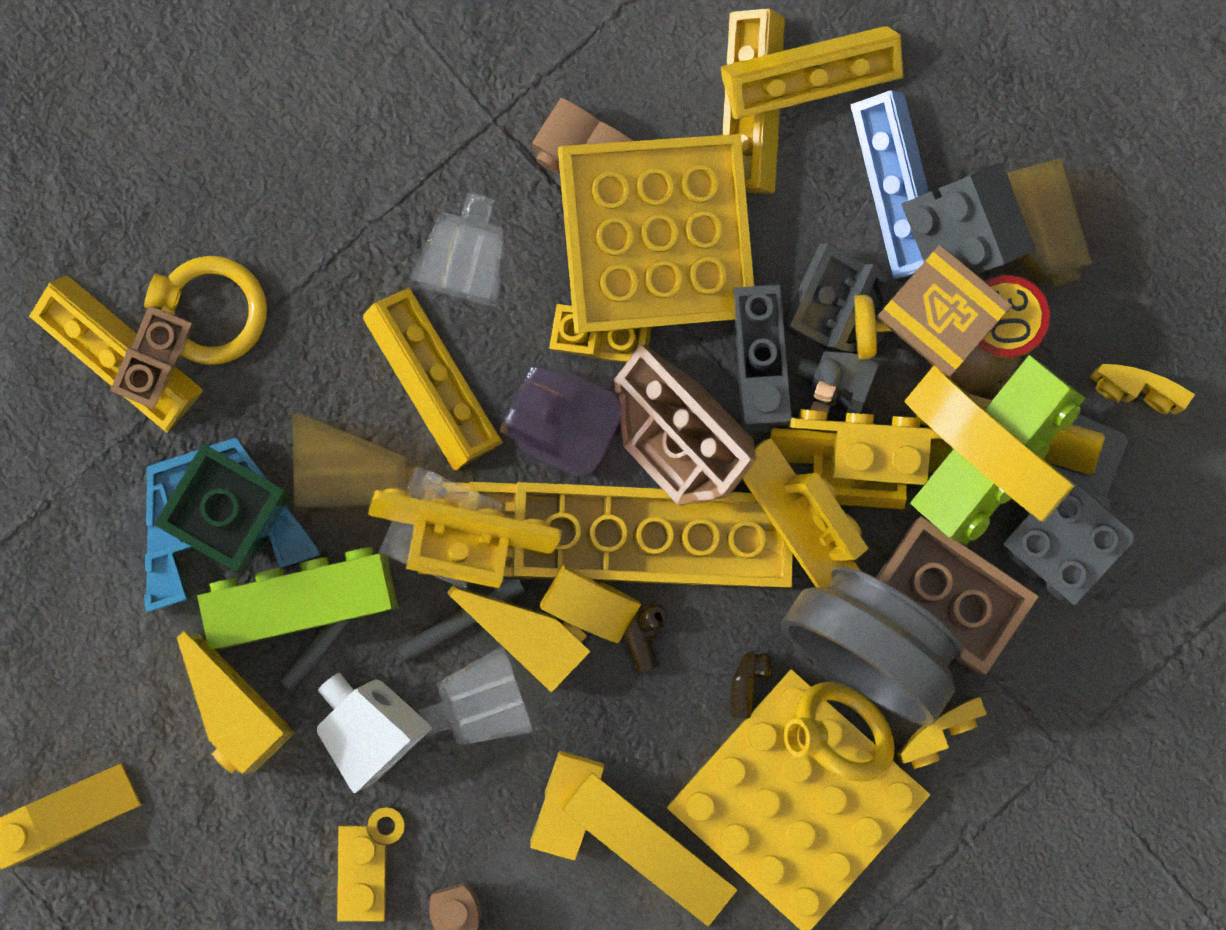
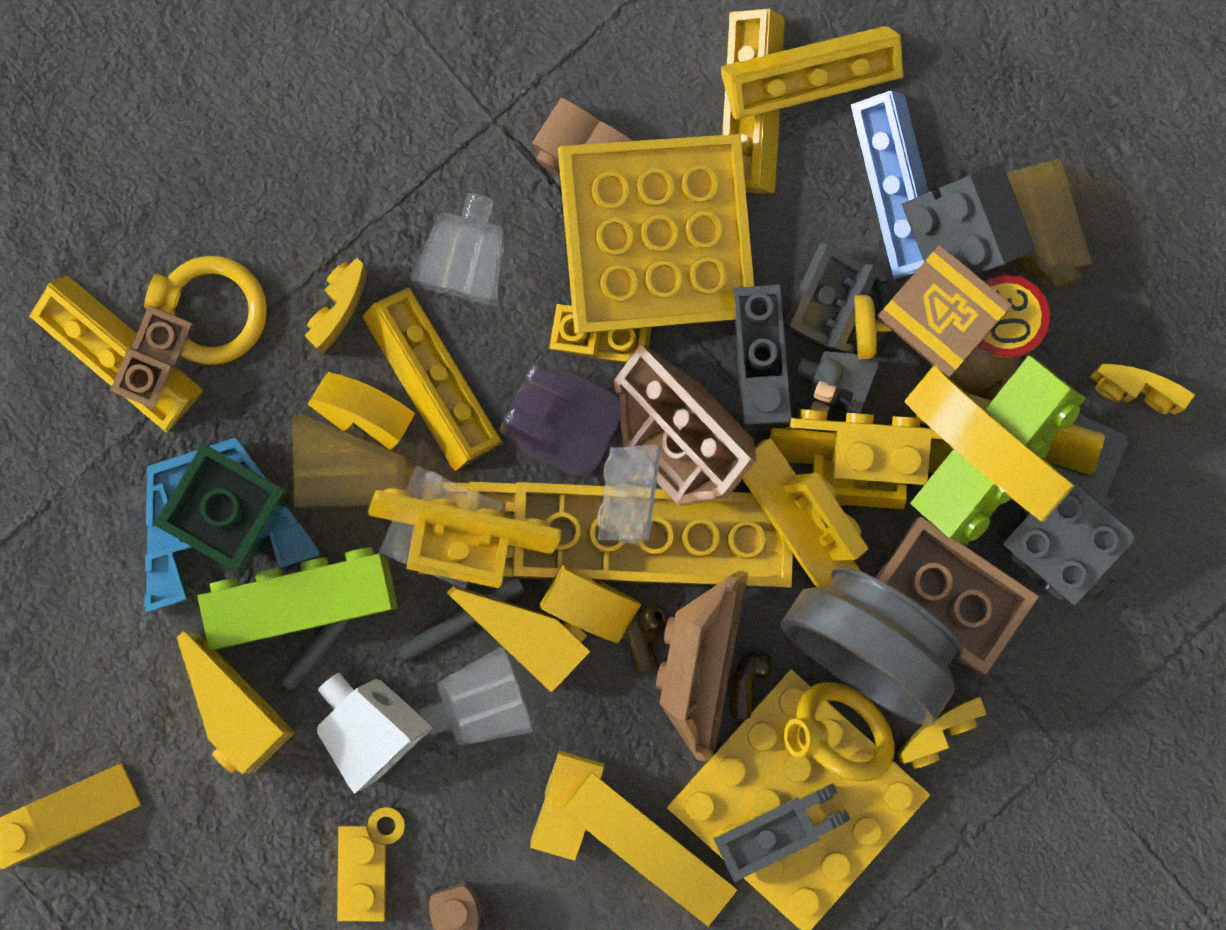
(345, 290): none -> yellow slope
(351, 401): none -> yellow slope
(629, 493): none -> clear hinge
(700, 663): none -> medium nougat wedge
(776, 833): none -> dark grey hinge

